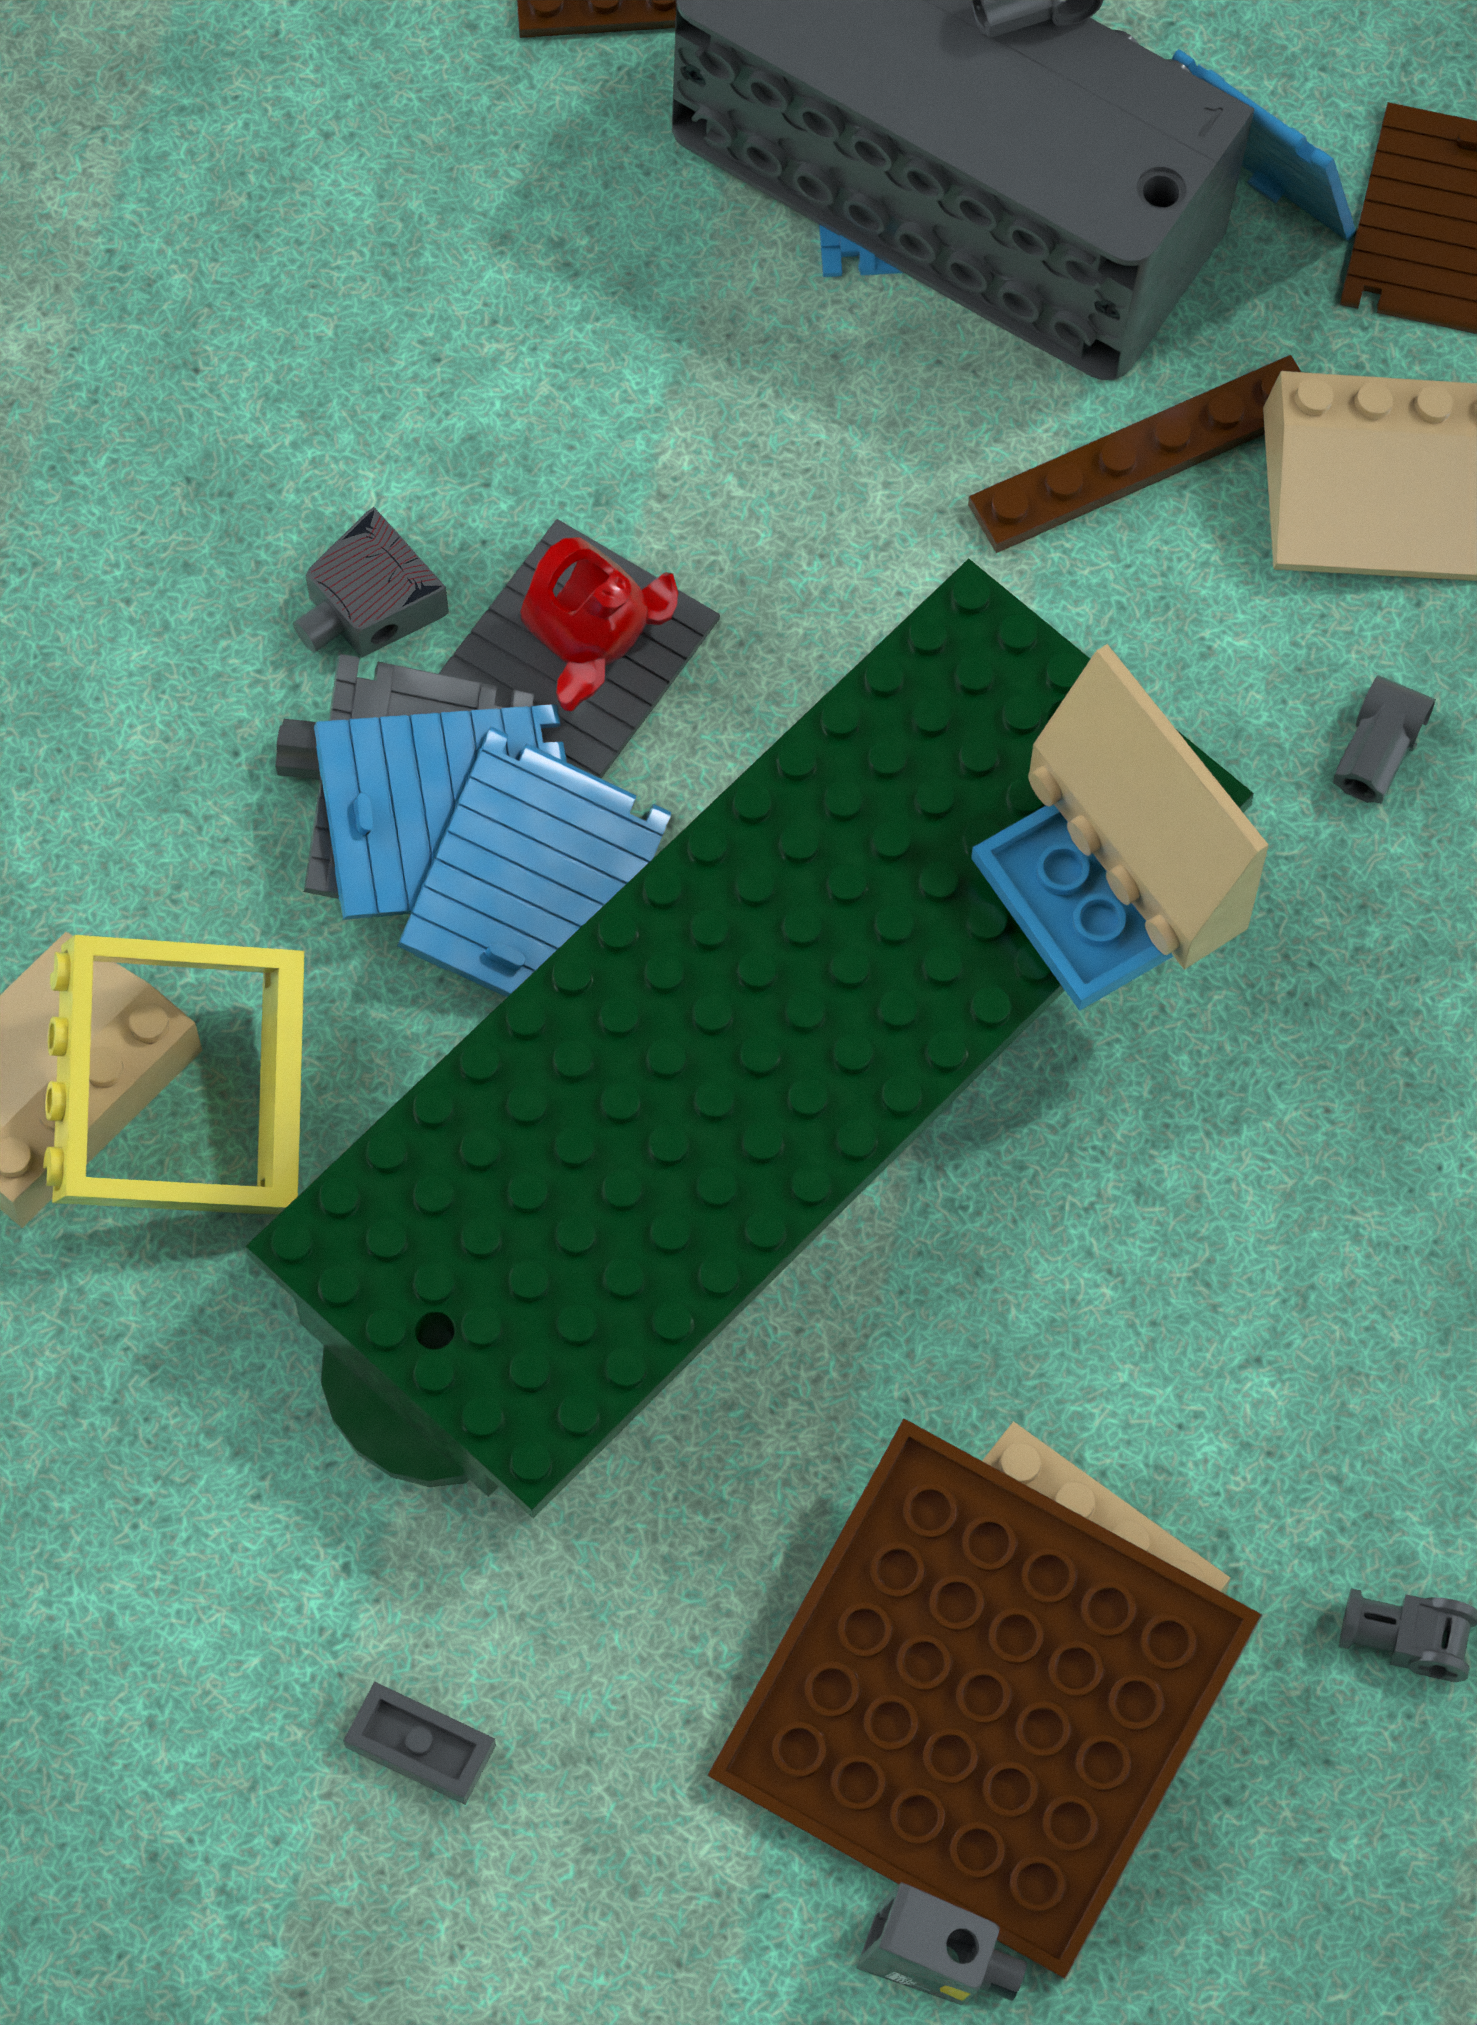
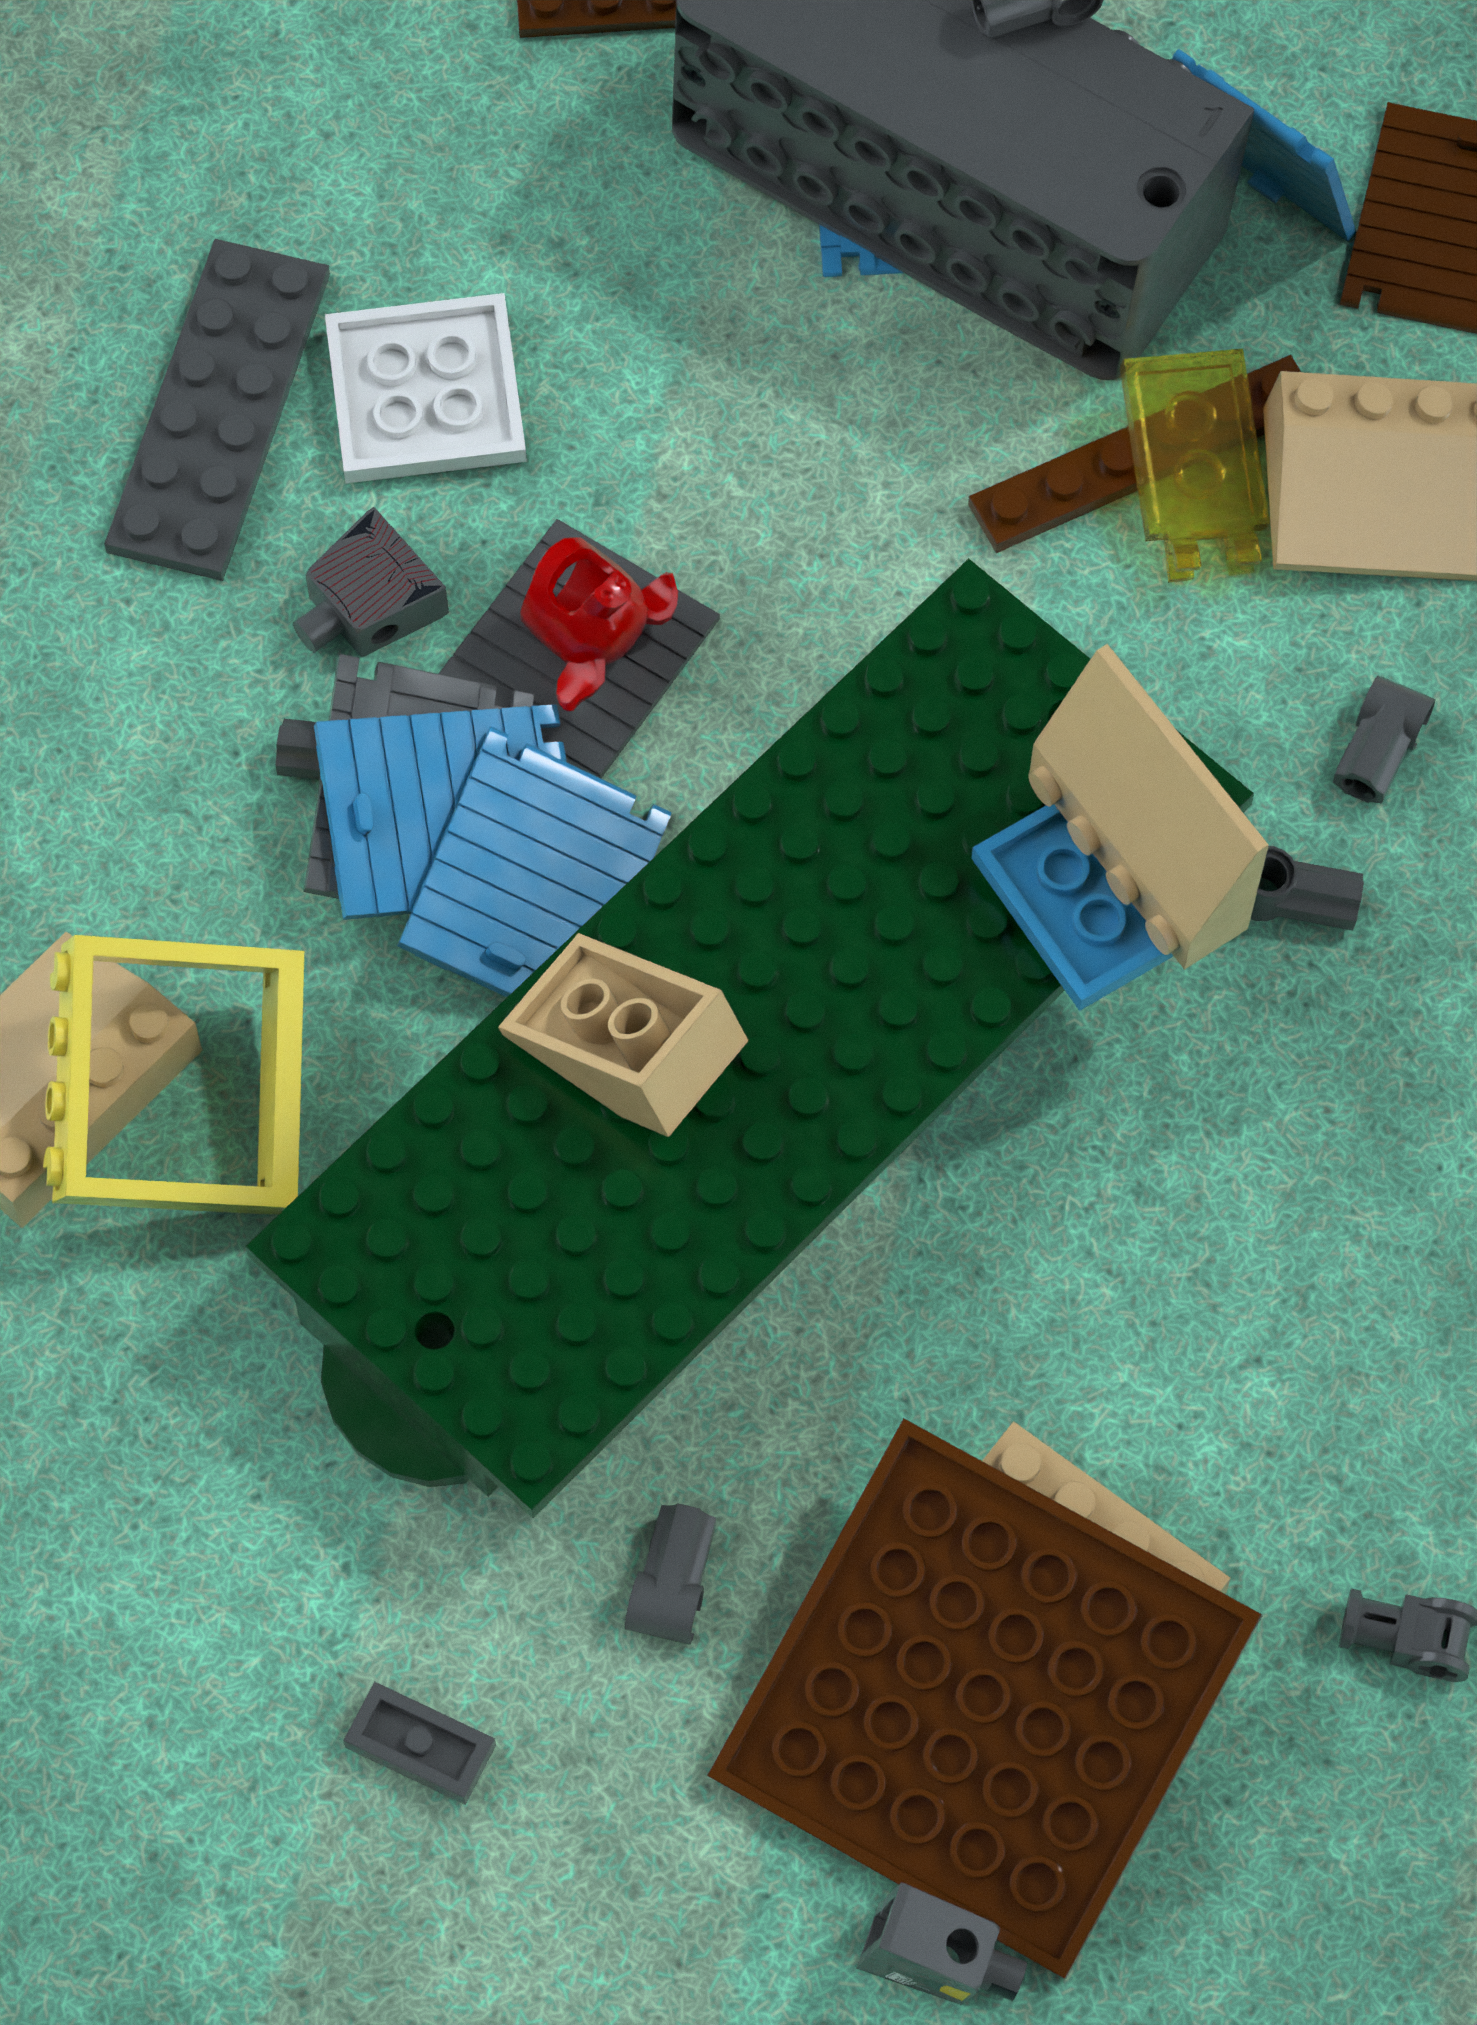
(217, 410): none -> dark grey plate
(425, 388): none -> white plate
(627, 1032): none -> tan slope
(670, 1586): none -> dark grey piece
(1196, 457): none -> clear yellow tile
(1308, 892): none -> dark grey piece

